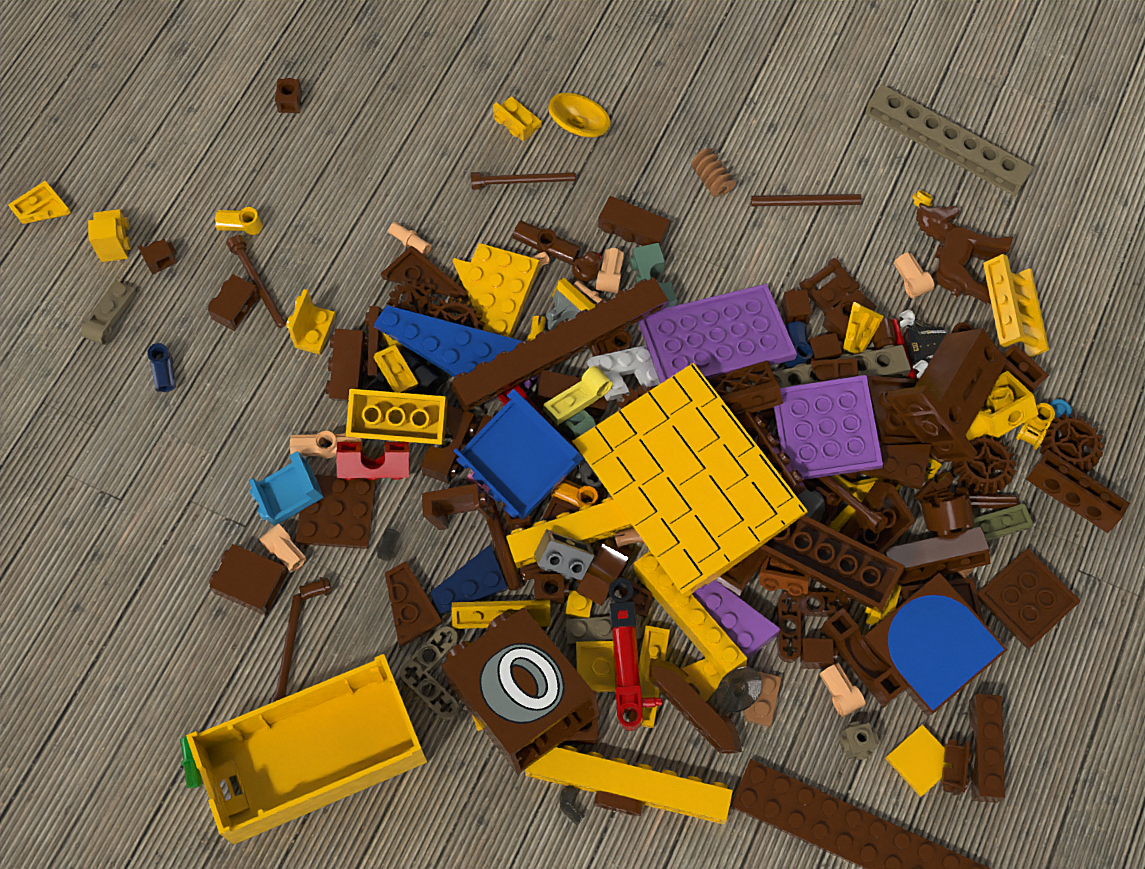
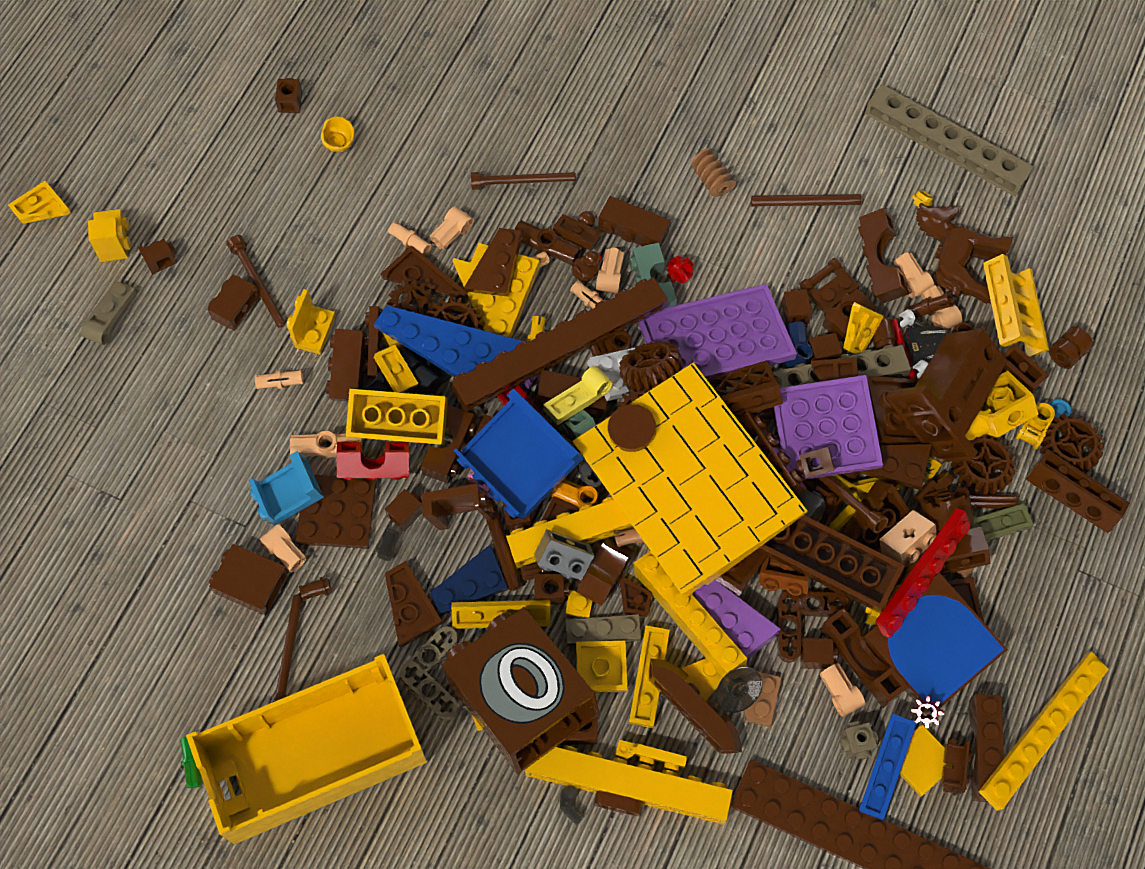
(161, 369): dark blue piece -> none
(238, 220): yellow piece -> none
(263, 381): none -> light nougat pin
(337, 134): none -> yellow hair
(404, 509): none -> reddish brown brick
(454, 224): none -> light nougat piece
(497, 265): none -> reddish brown wing
(516, 118): yellow bracket -> none
(567, 303): piece -> none
(578, 115): yellow dish -> none
(578, 231): none -> reddish brown plate
(626, 656): red piece -> none
(632, 427): none -> reddish brown tile
(650, 365): none -> reddish brown gear
(650, 755): none -> yellow hinge
(680, 269): none -> red gear
(826, 462): none -> reddish brown brick
(877, 231): none -> reddish brown arch
(887, 766): none -> blue plate
(908, 538): none -> light nougat brick
(923, 573): none -> red plate
(927, 704): none -> gear
(930, 306): none -> reddish brown pin
(946, 317): none -> light nougat piece
(1027, 598): reddish brown plate -> none
(1043, 731): none -> yellow plate
(1070, 347): none -> reddish brown wheel

